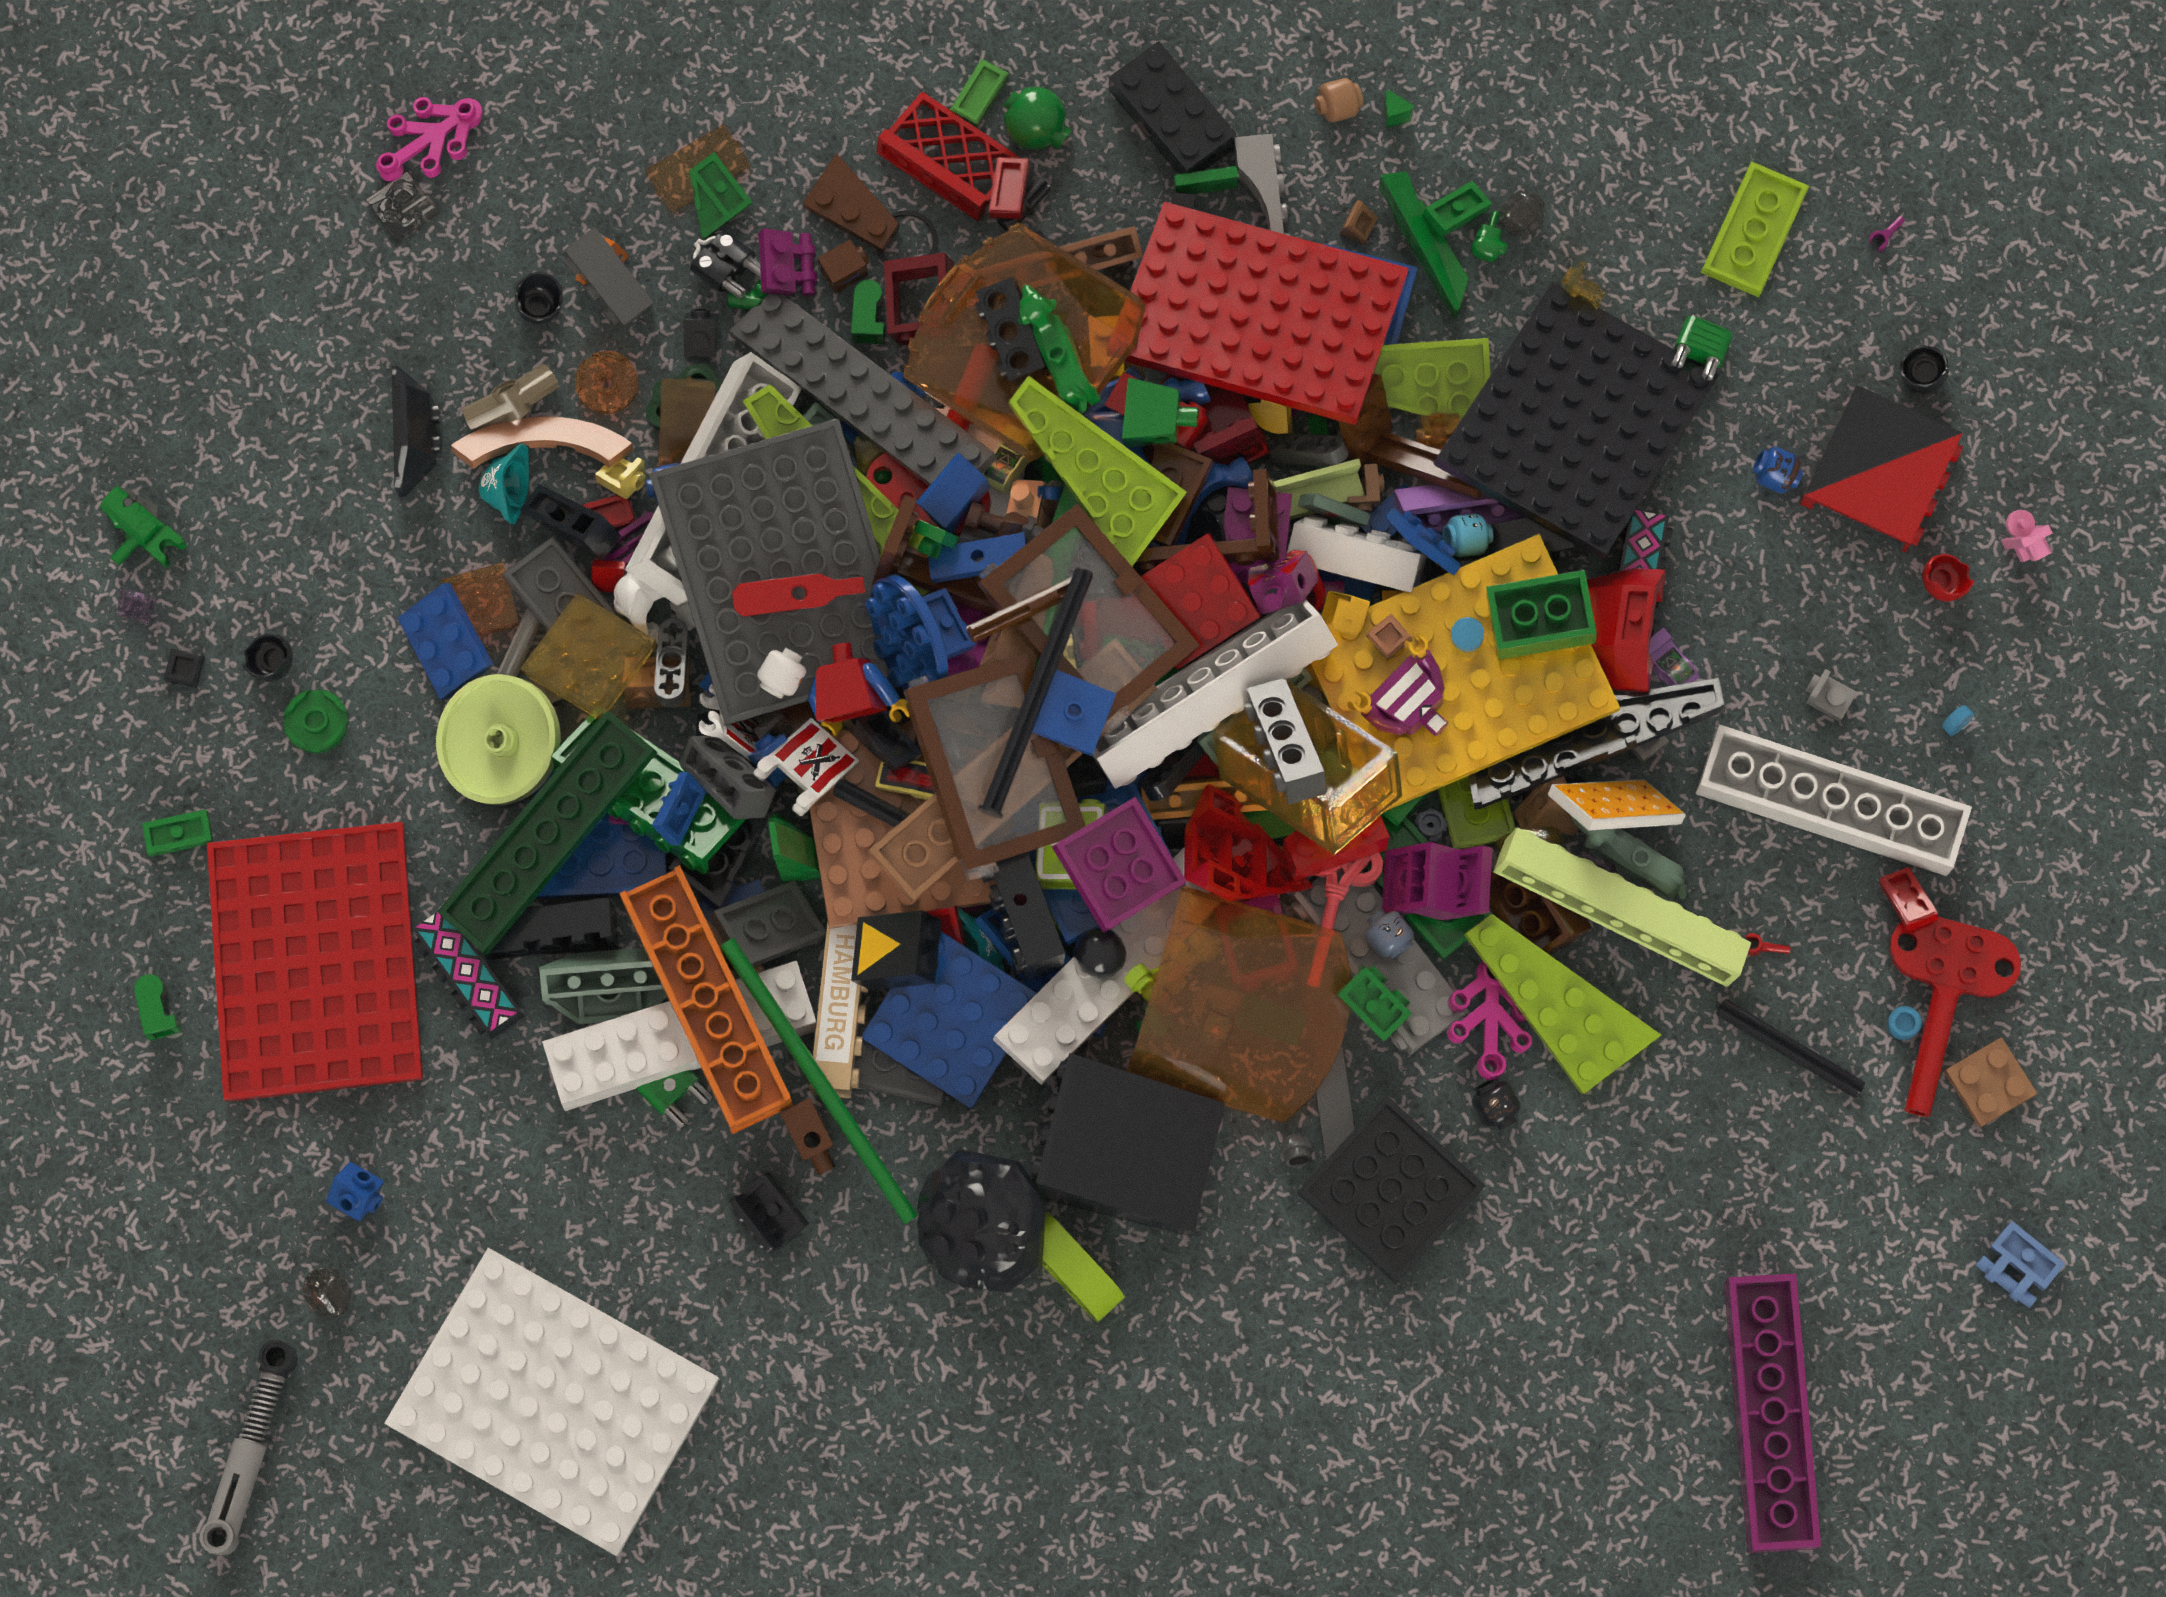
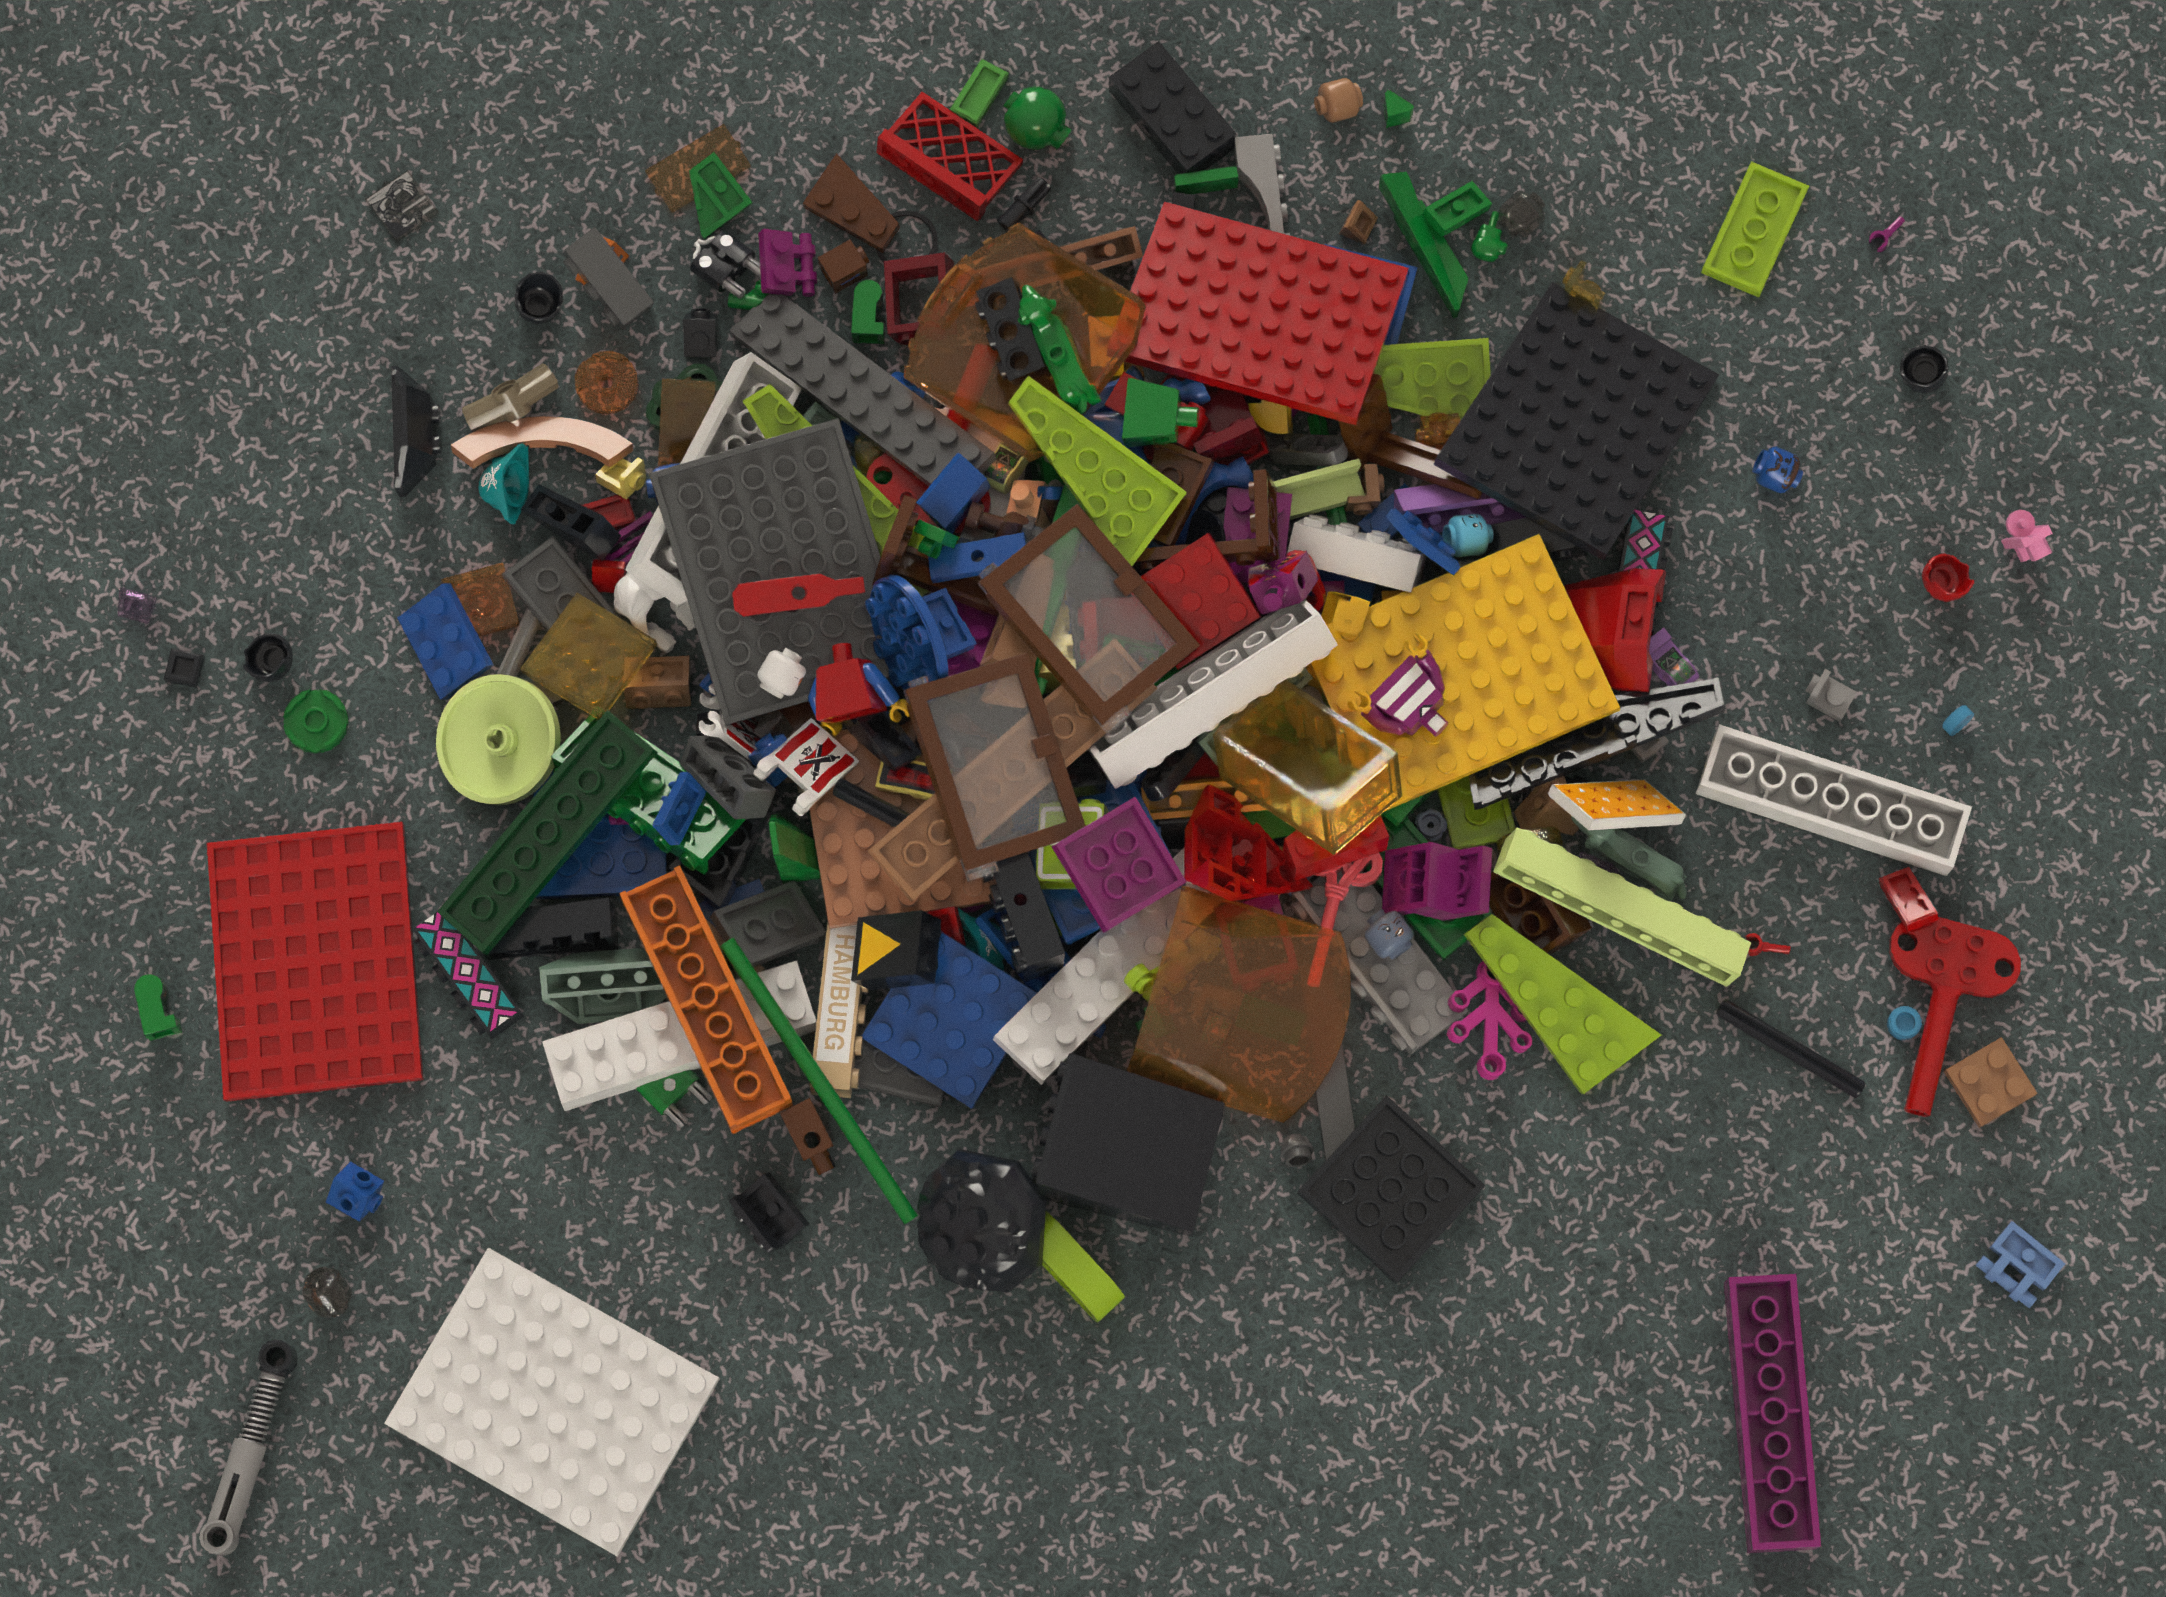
(141, 524): green piece -> none
(177, 833): green plate -> none
(431, 135): dark pink plant -> none
(664, 651): dark grey beam -> none
(1009, 188): tile -> none
(1019, 611): reddish brown axle -> none
(1036, 693): black axle -> none
(1074, 713): blue plate -> none
(1100, 953): black hair -> none
(1285, 741): brick -> none
(1333, 509): sand green tile -> none
(1374, 1002): green bracket -> none
(1388, 637): nougat tile -> none
(1467, 634): dark azure tile -> none
(1496, 1103): black head -> none
(1541, 614): green brick -> none
(1702, 343): green piece -> none
(1884, 466): panel -> none

